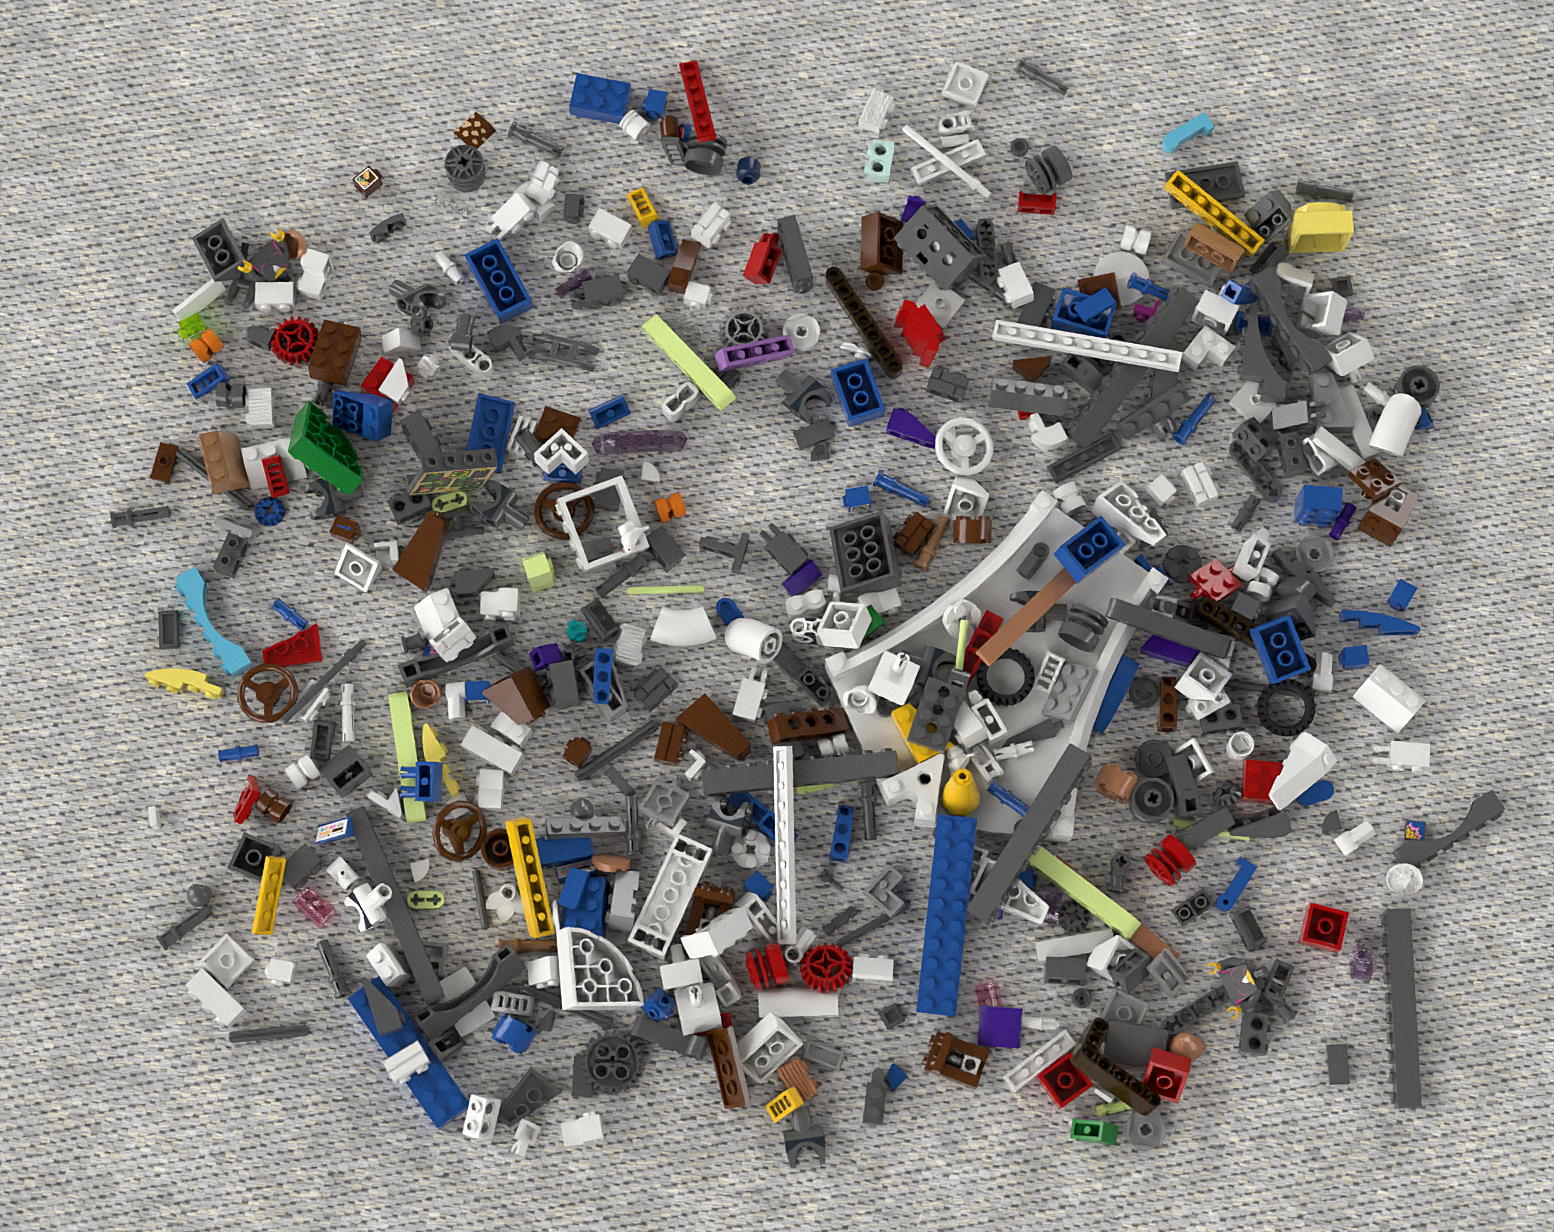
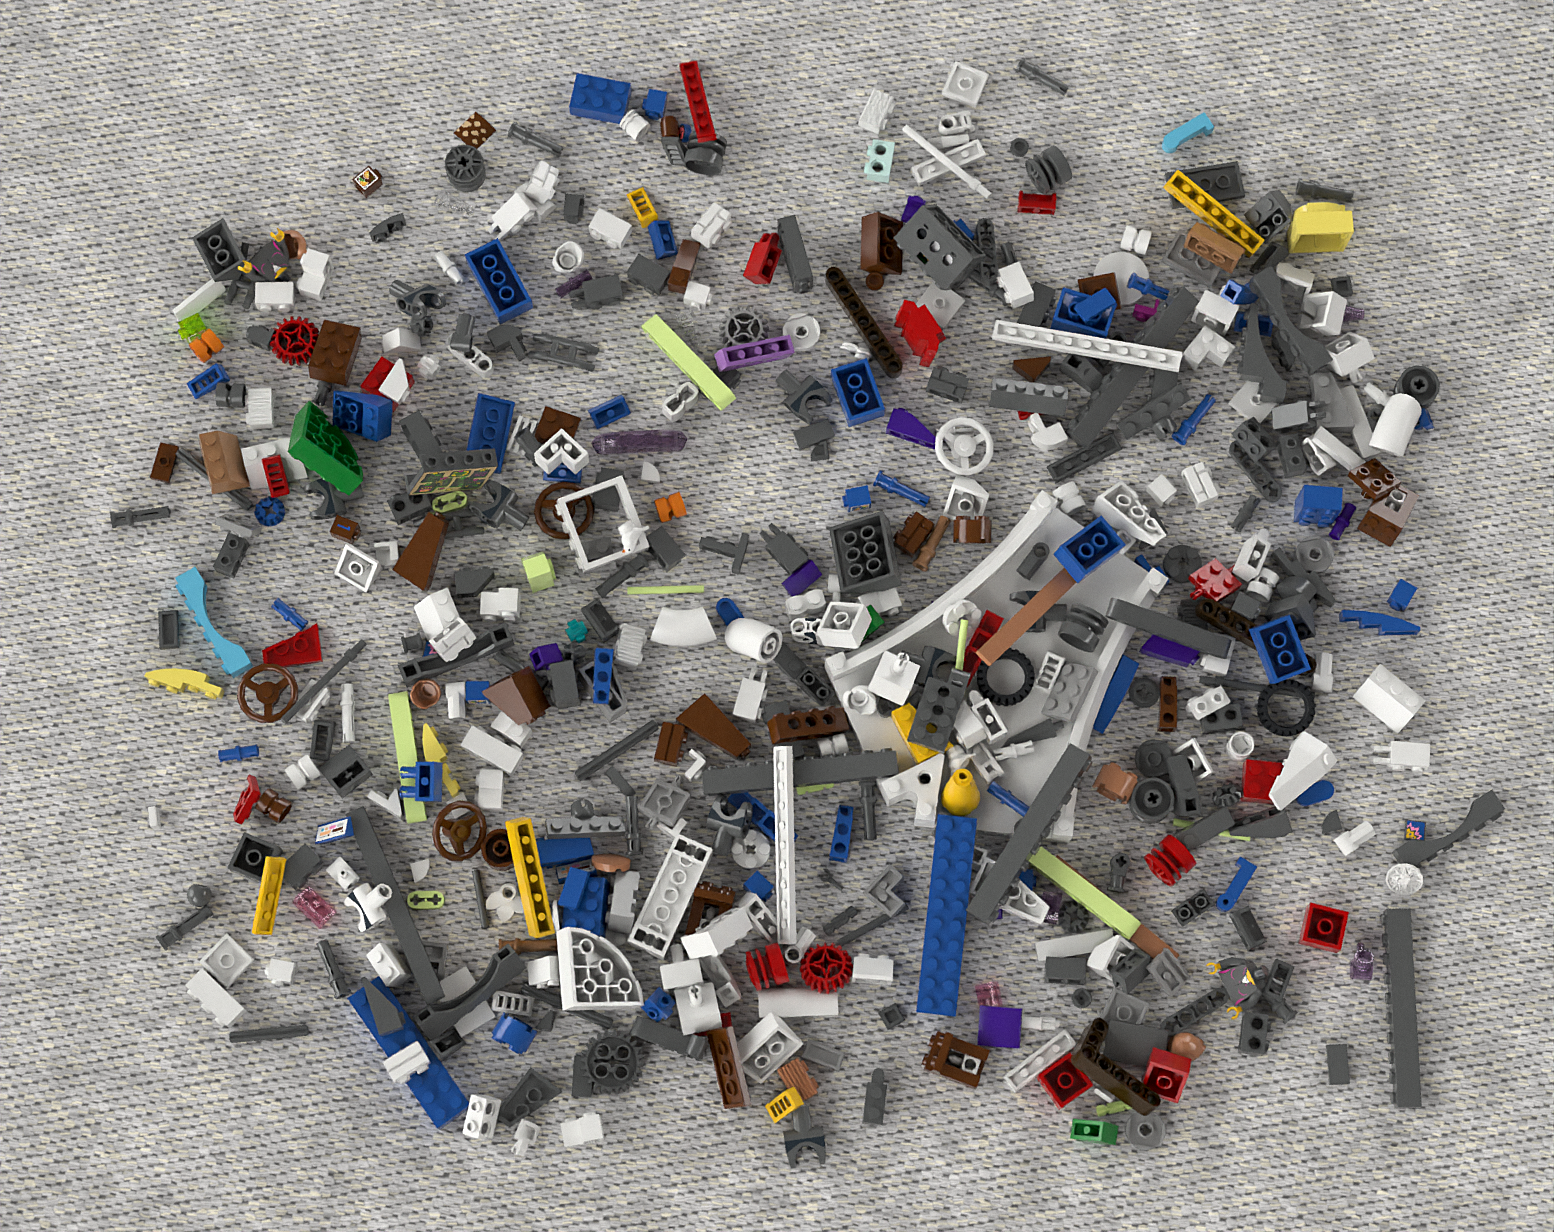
(577, 751): reddish brown brick -> none
(655, 689): dark grey brick -> none
(748, 170): dark blue head -> none
(895, 1076): blue tile -> none
(1172, 608): dark grey hinge -> none
(1203, 679): white slope -> none
(1354, 657): blue brick -> none

